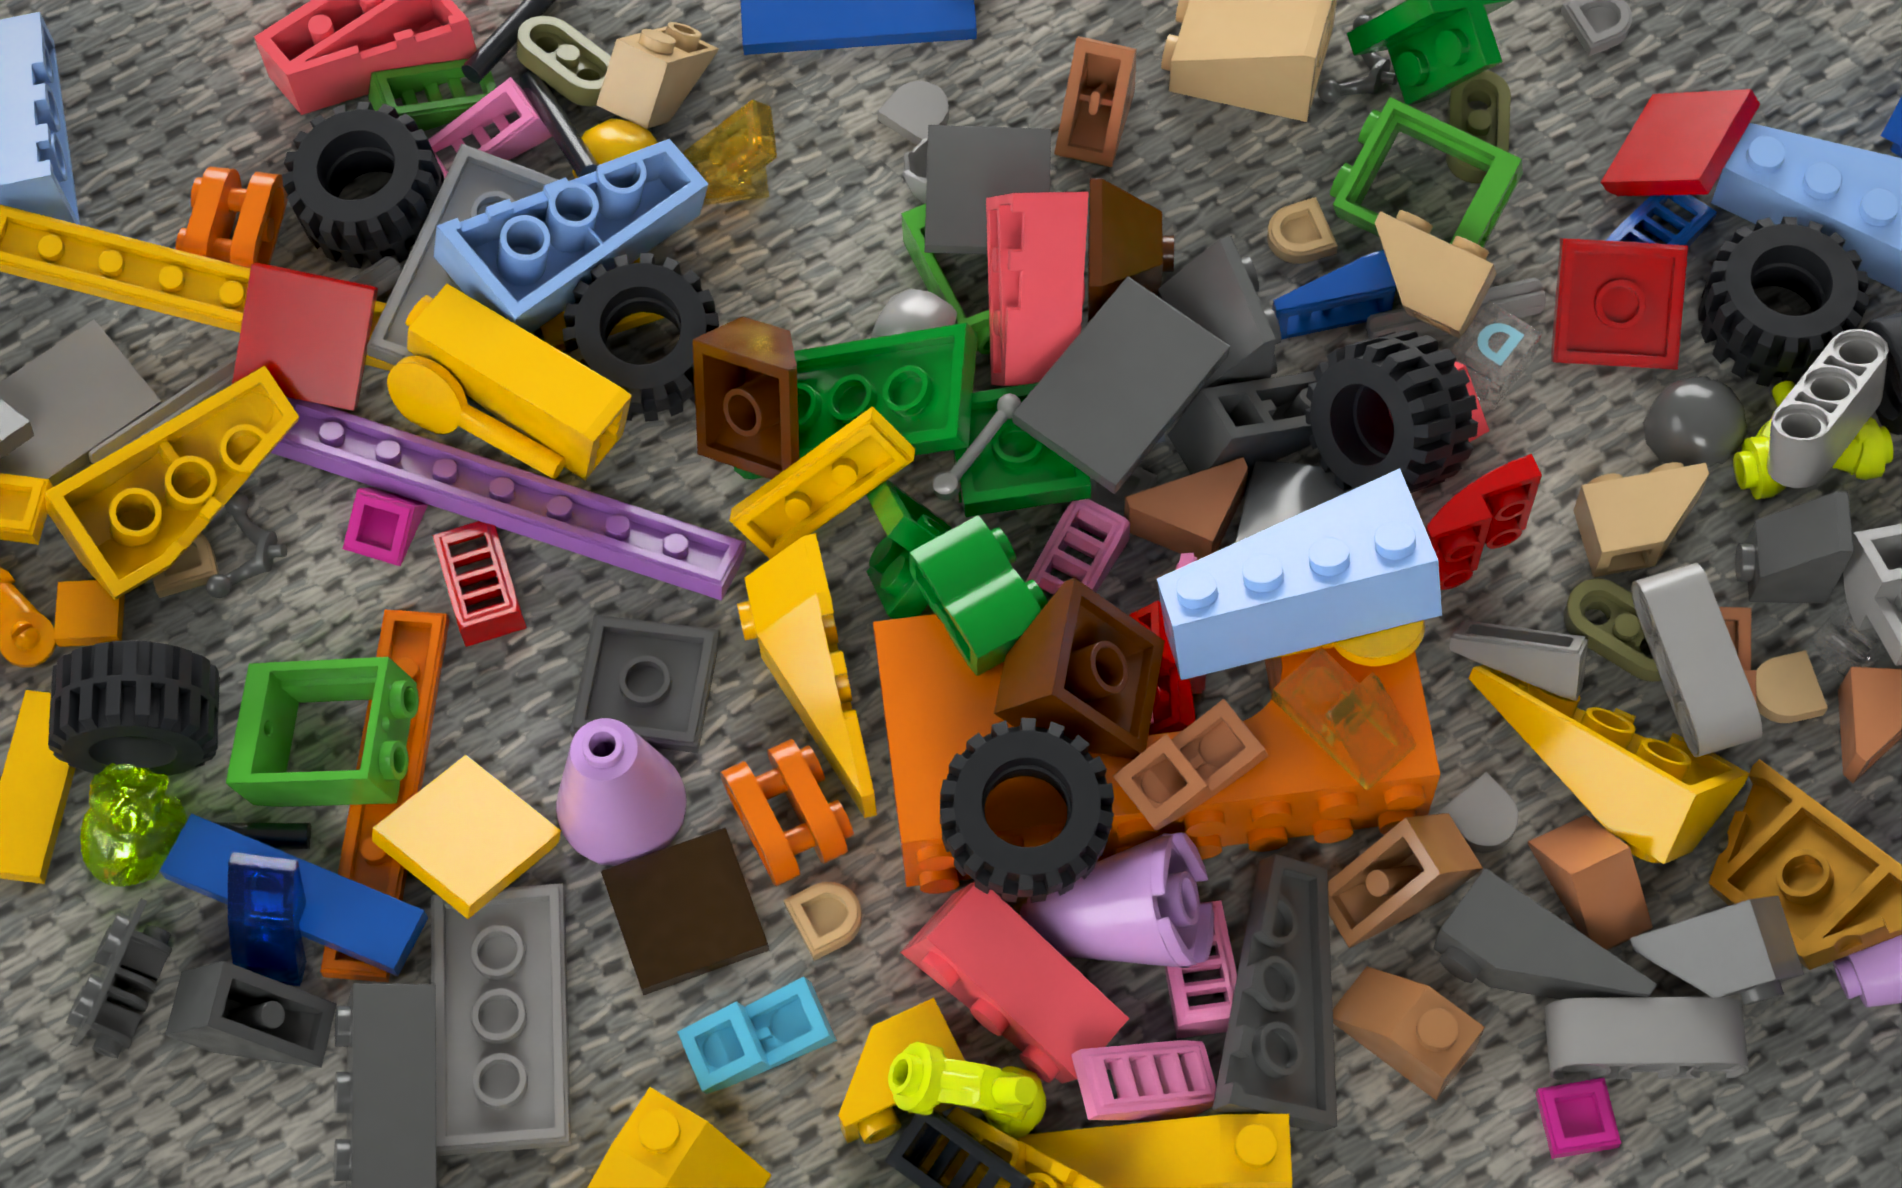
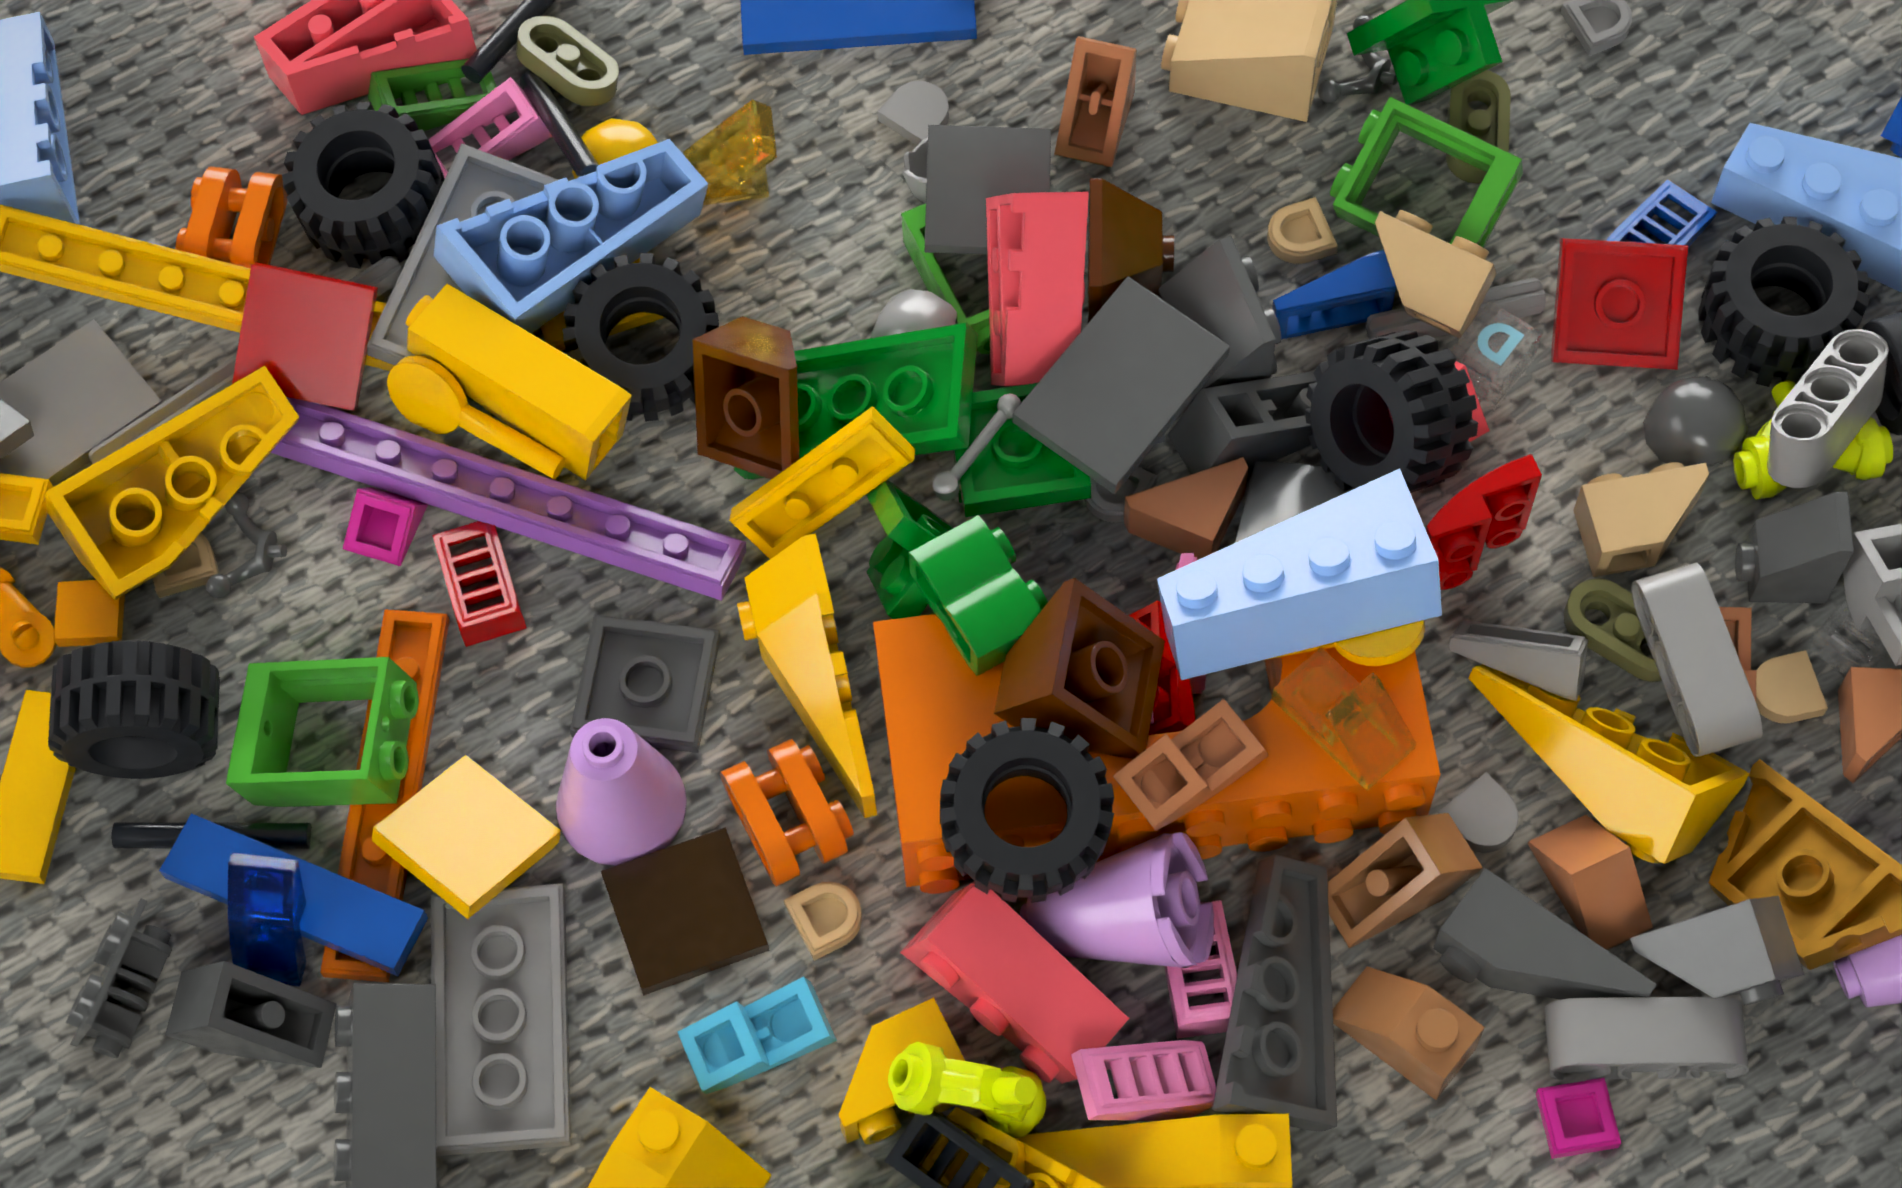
(129, 825): clear neon green hair -> none
(654, 73): tan slope -> none
(1094, 519): bright pink slope -> none
(1680, 143): tile -> none

